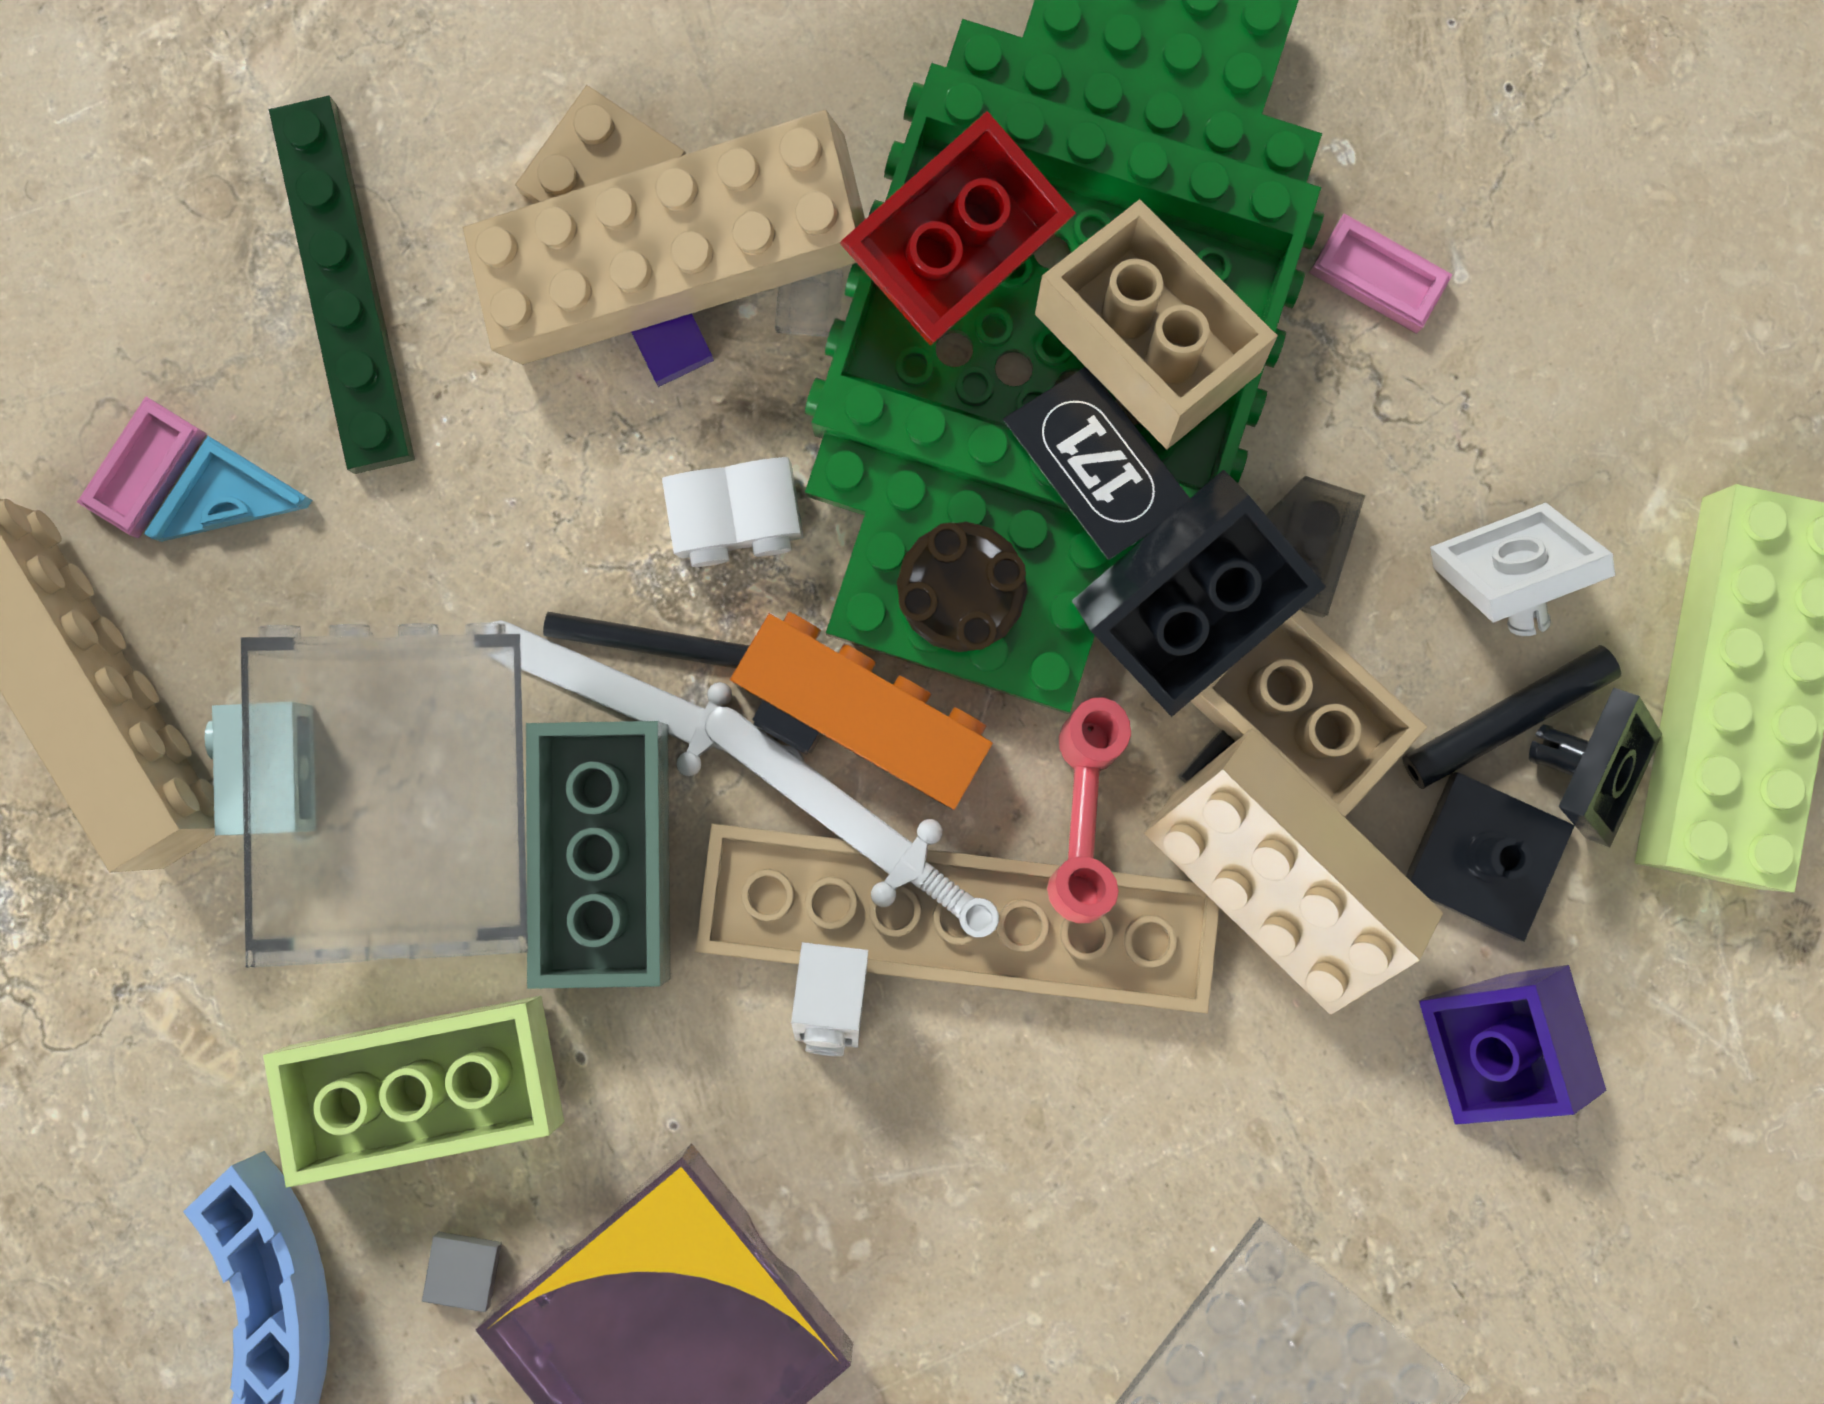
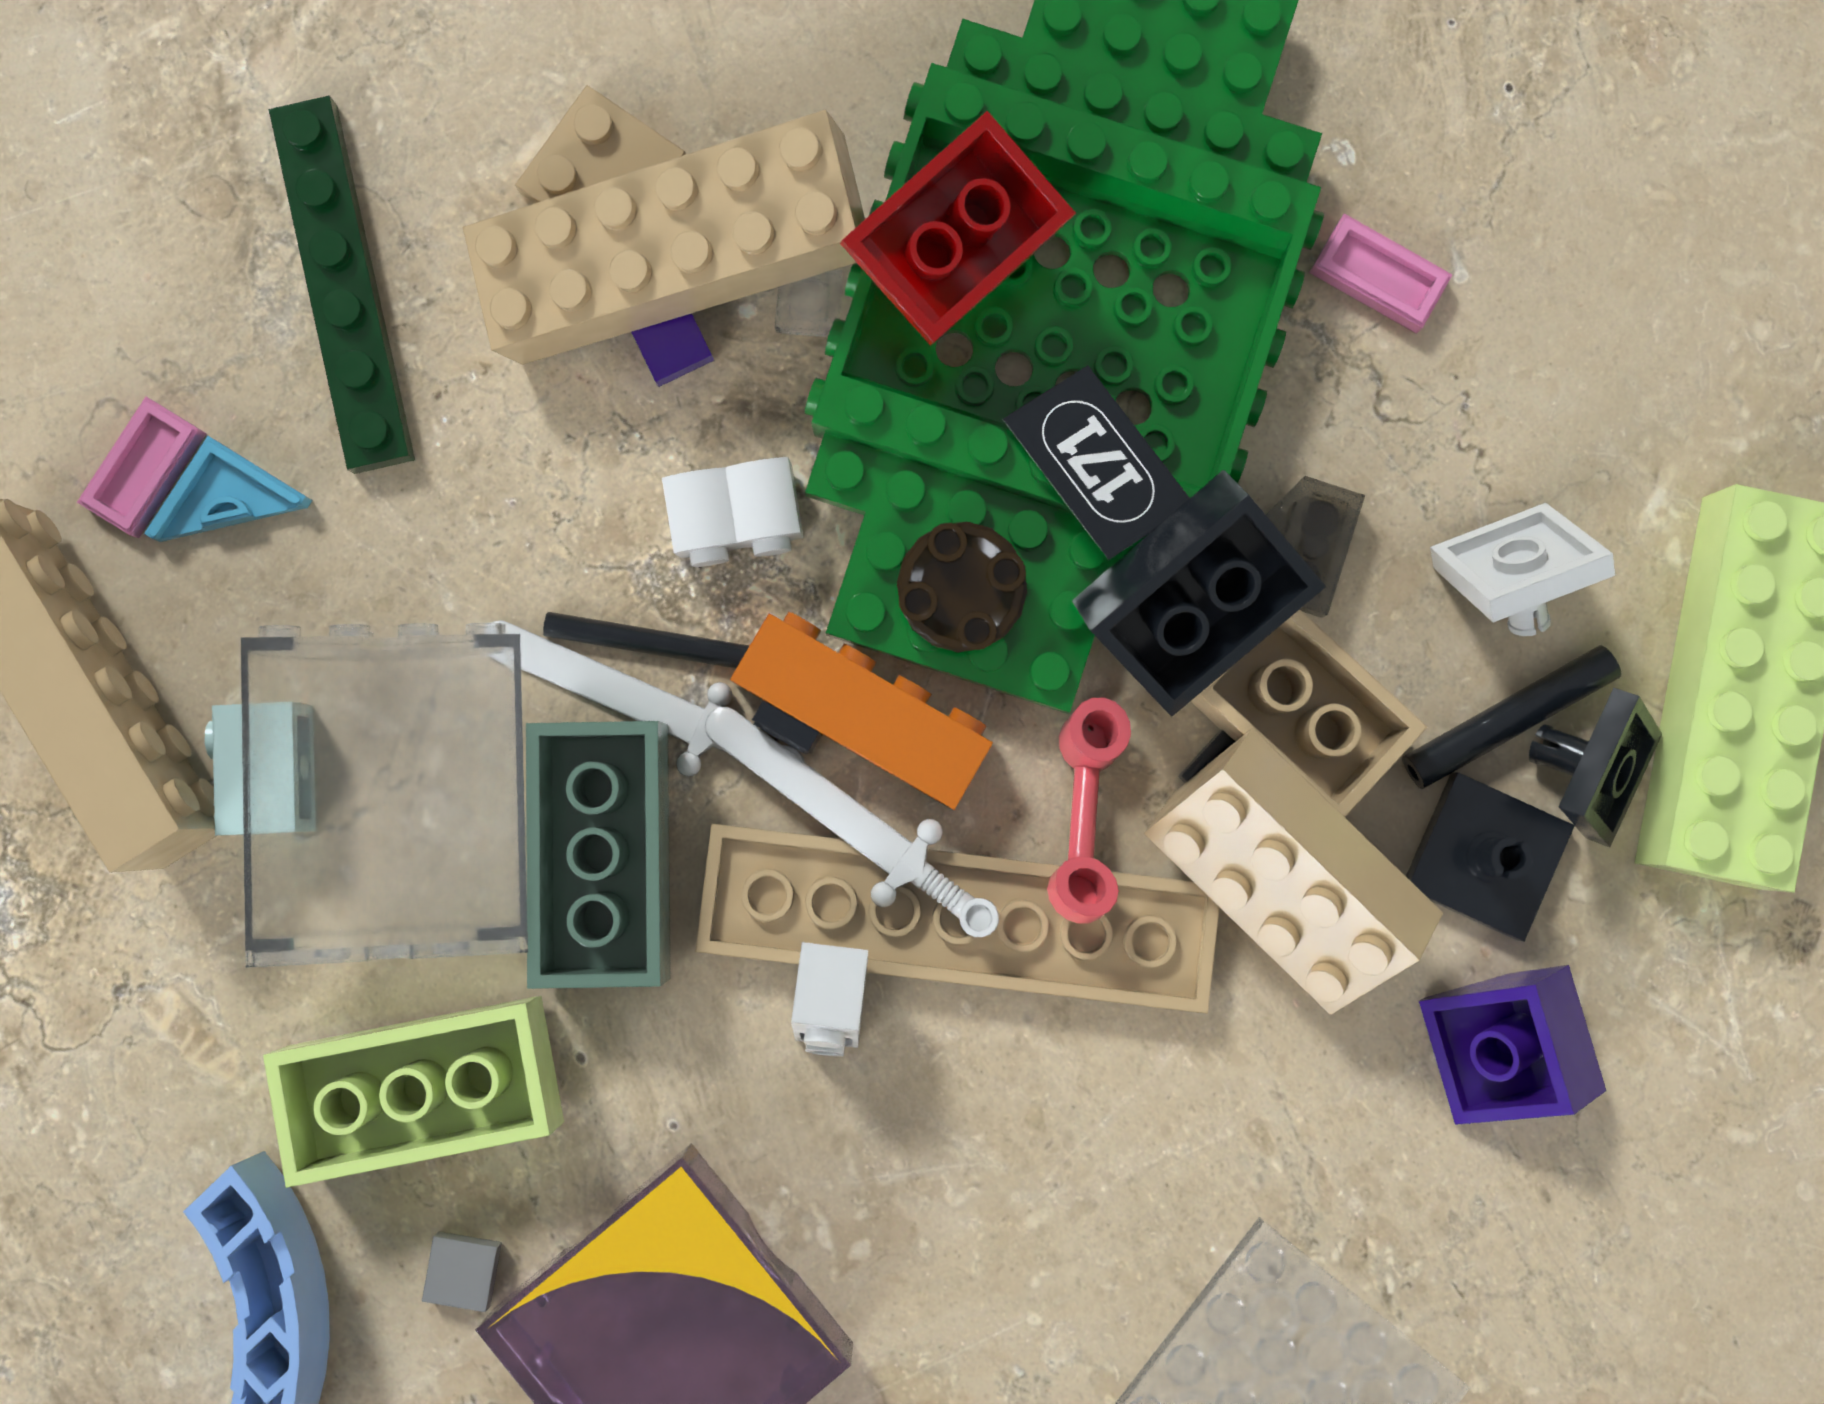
(1153, 323): tan brick -> none

